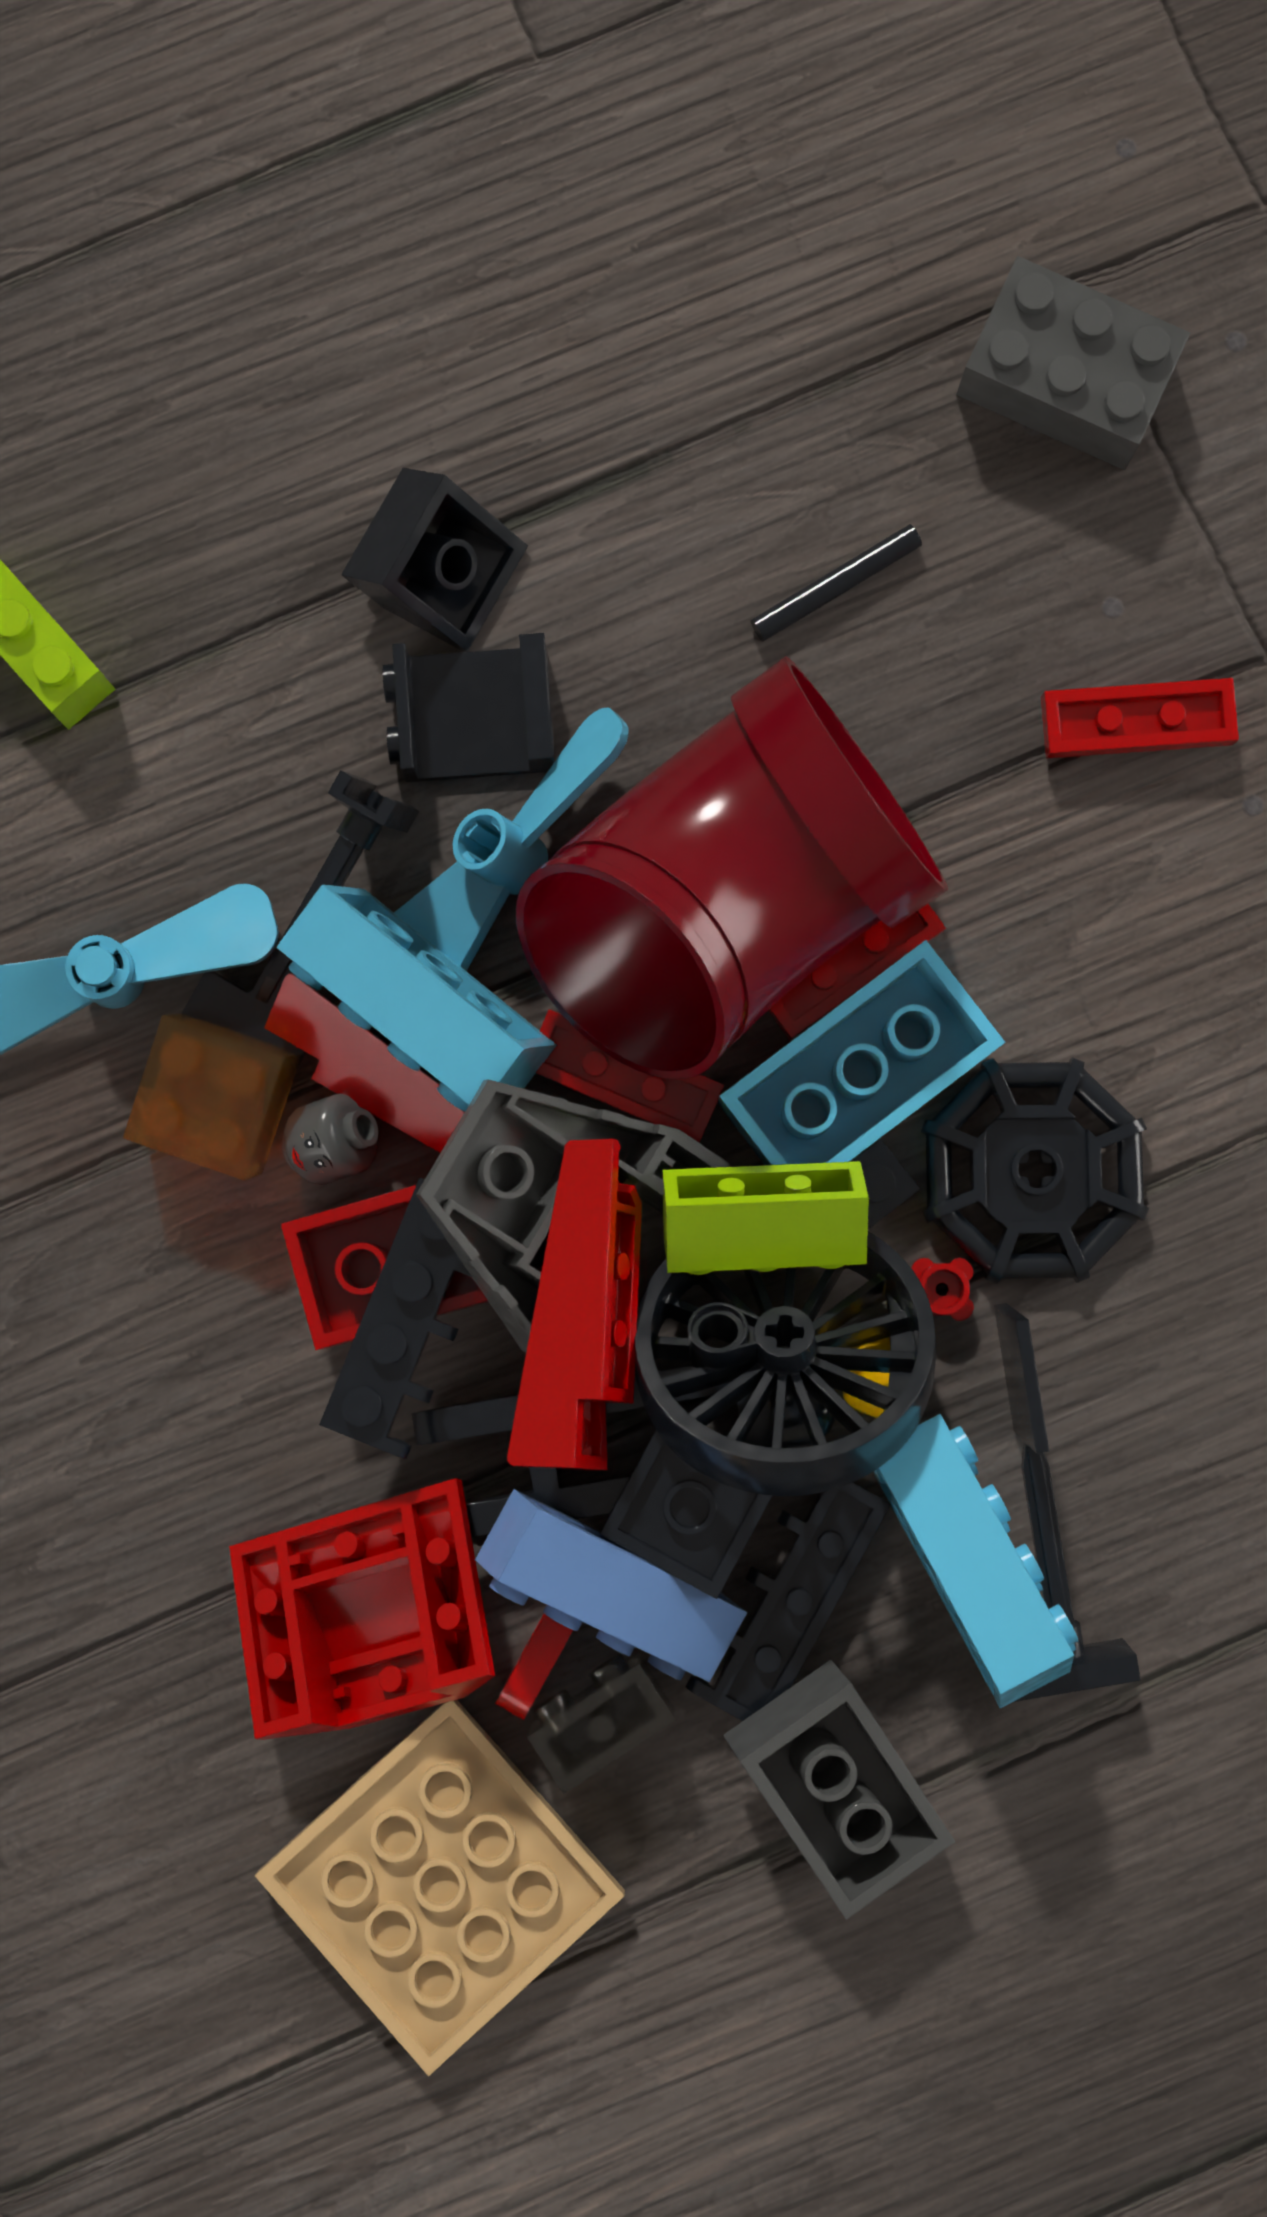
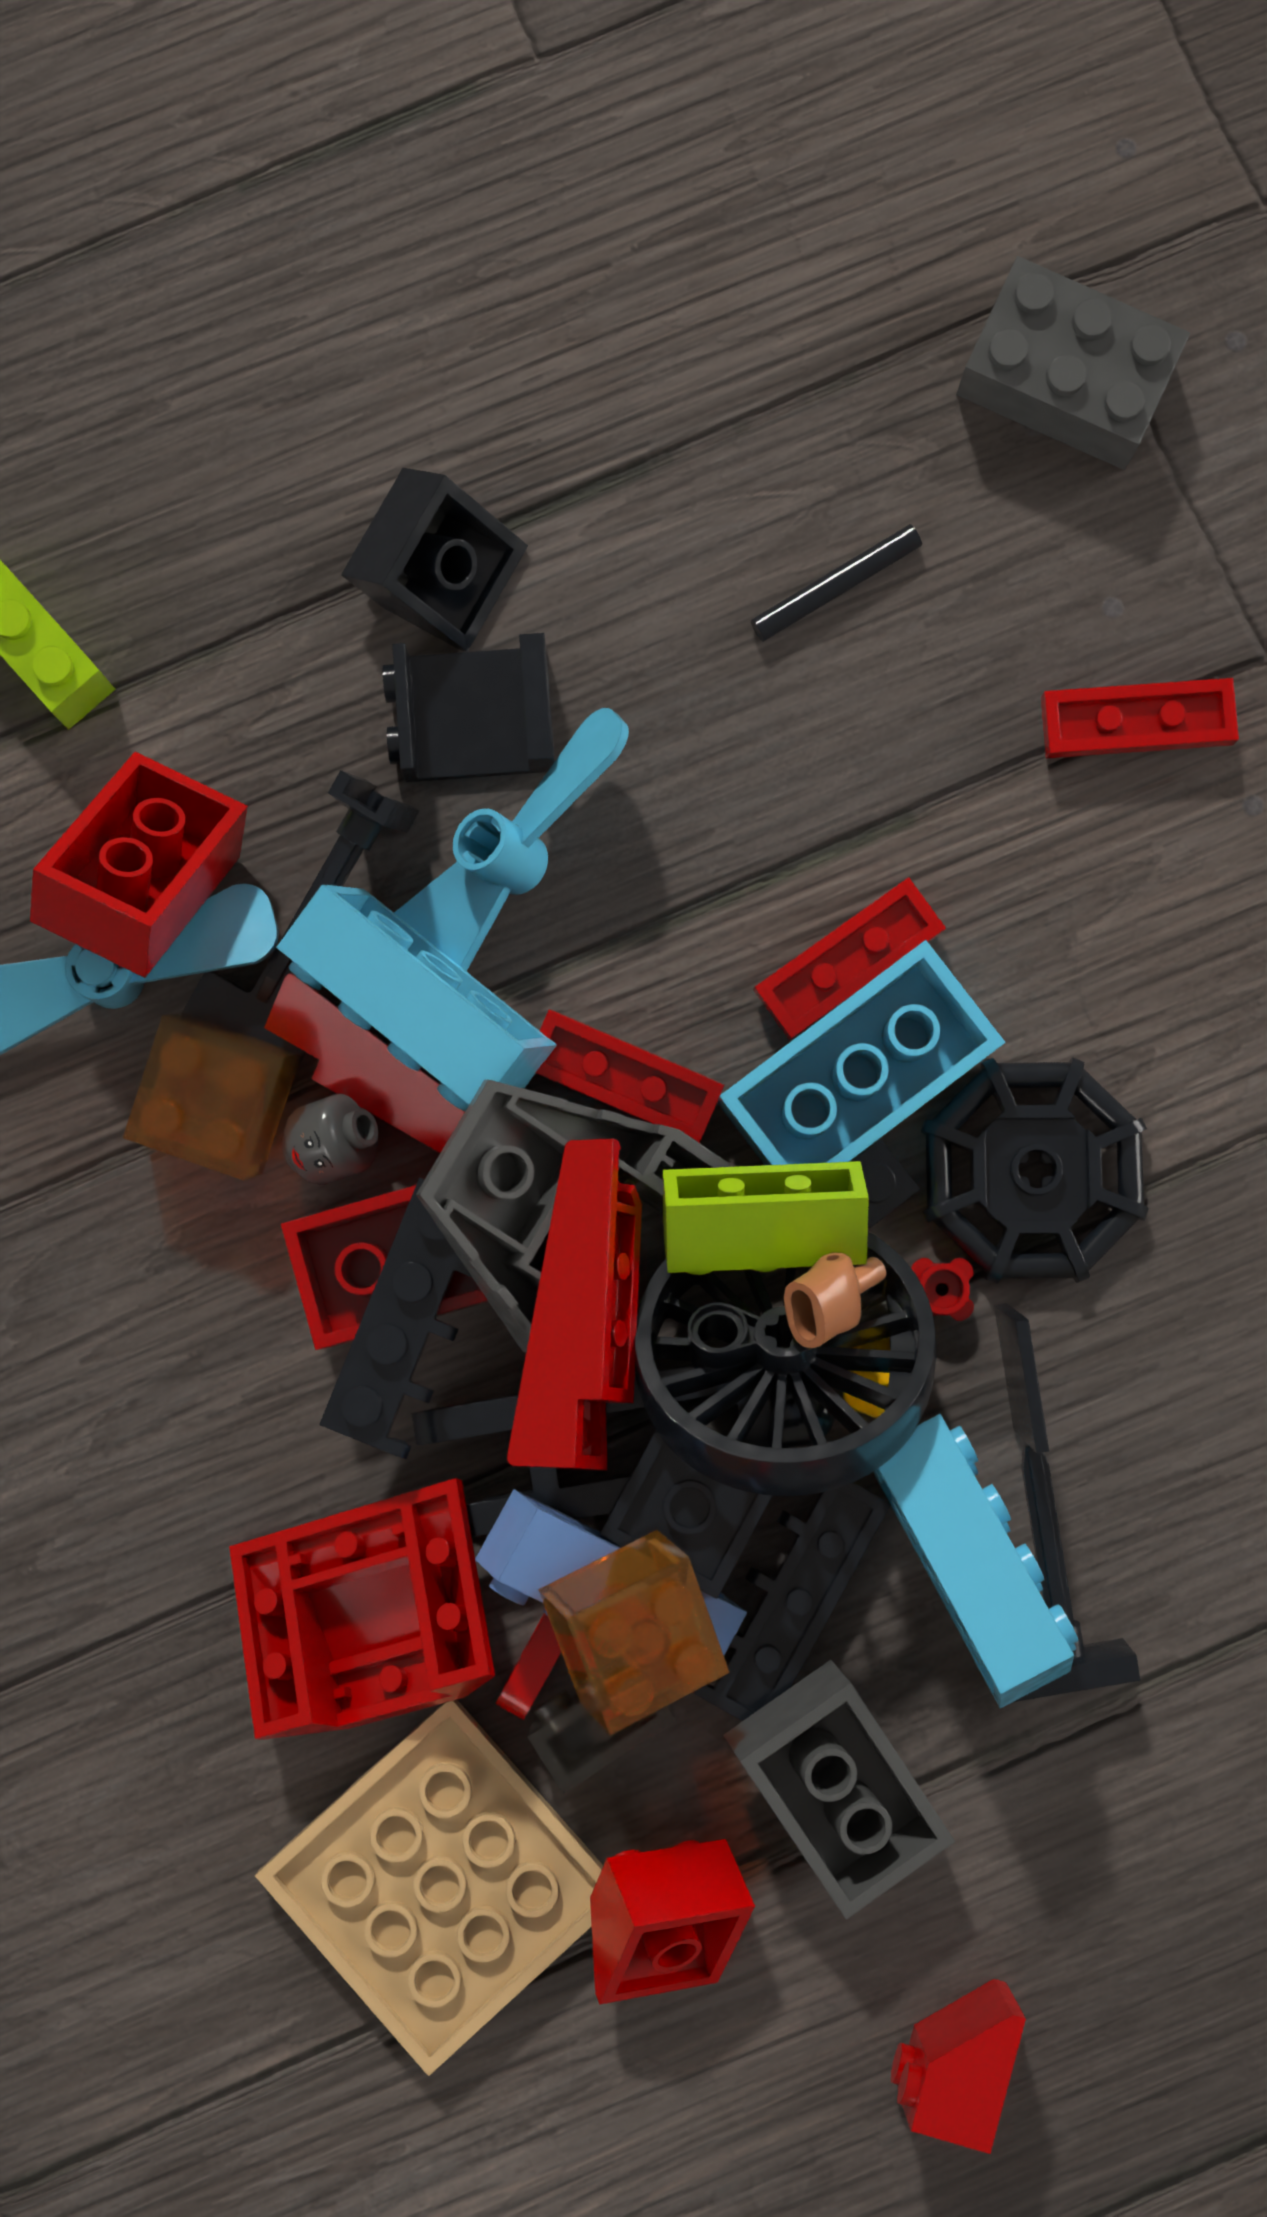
(137, 864): none -> red brick
(634, 1631): none -> clear orange brick
(666, 1919): none -> red slope
(722, 882): dark red cylinder -> none
(829, 1297): none -> nougat piece
(960, 2067): none -> red slope

